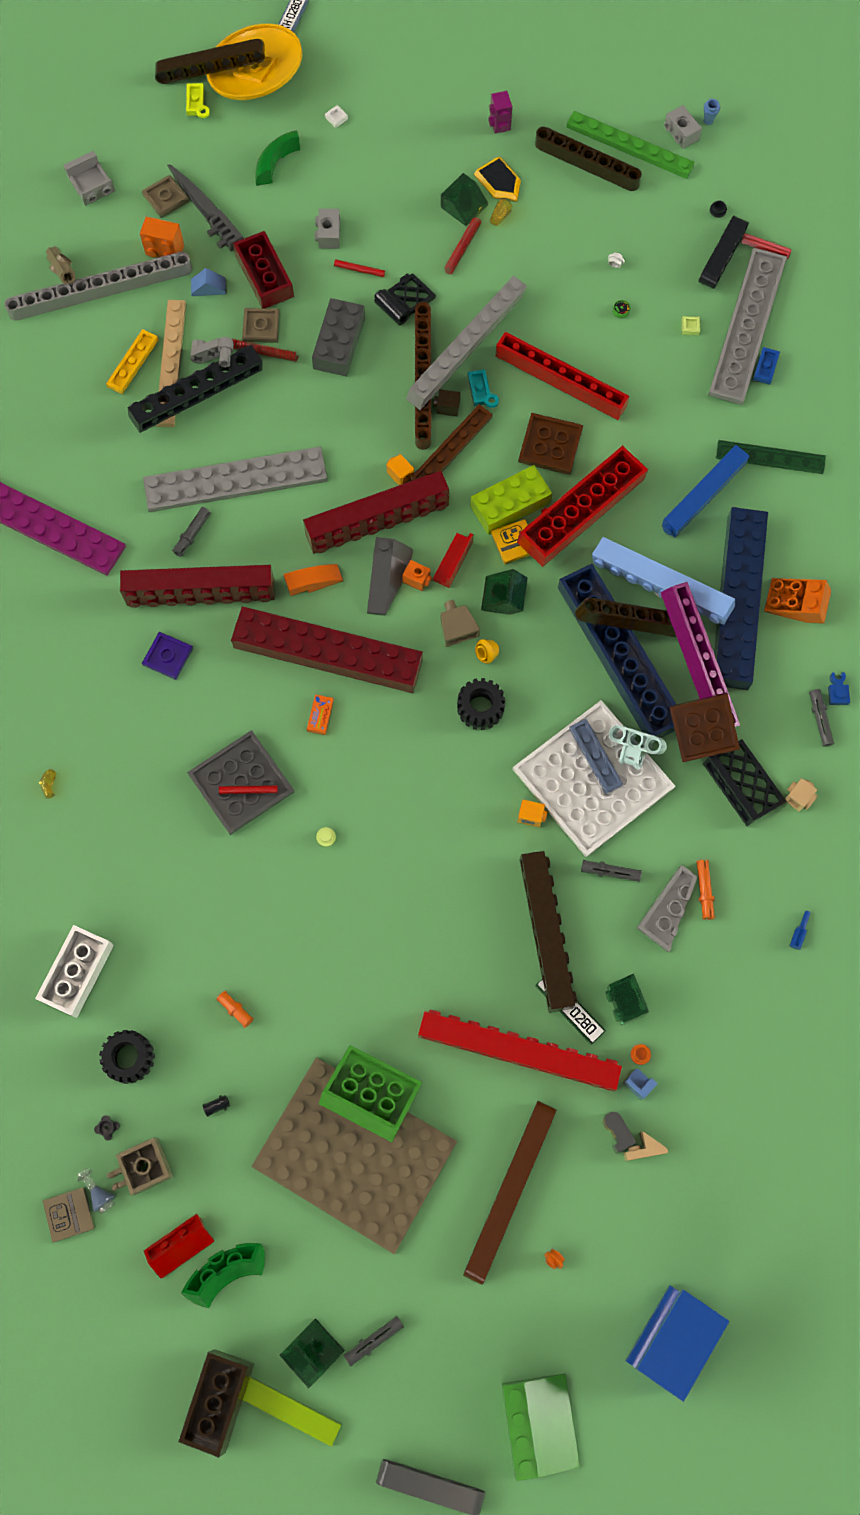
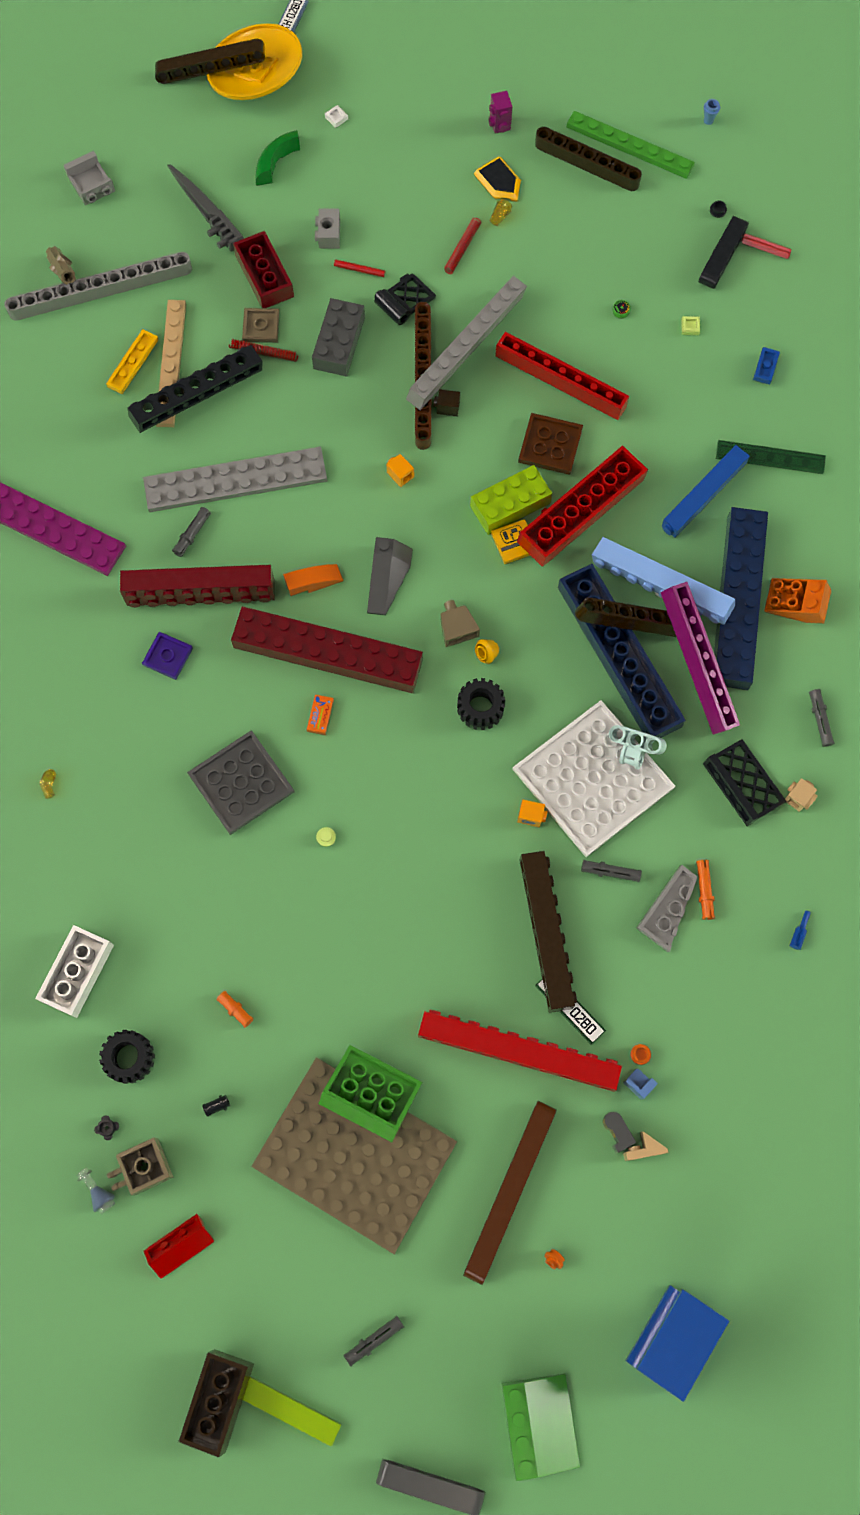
(68, 1214): dark tan tile -> none
(161, 237): orange brick -> none
(165, 196): dark tan tile -> none
(195, 100): neon yellow hinge -> none
(208, 283): medium blue slope -> none
(220, 347): light grey beam -> none
(223, 1269): green brick -> none
(247, 789): red bar -> none
(312, 1353): clear green slope -> none
(377, 512): dark red brick -> none
(417, 575): orange brick -> none
(453, 559): red panel -> none
(455, 443): reddish brown plate -> none
(463, 199): clear green slope -> none
(480, 389): teal hinge -> none
(504, 592): clear green slope -> none
(596, 756): sand blue tile -> none
(615, 260): white plate -> none
(626, 999): clear green slope -> none
(682, 127): light grey brick -> none
(704, 727): reddish brown plate -> none
(747, 326): light grey plate -> none
(838, 692): blue plate -> none

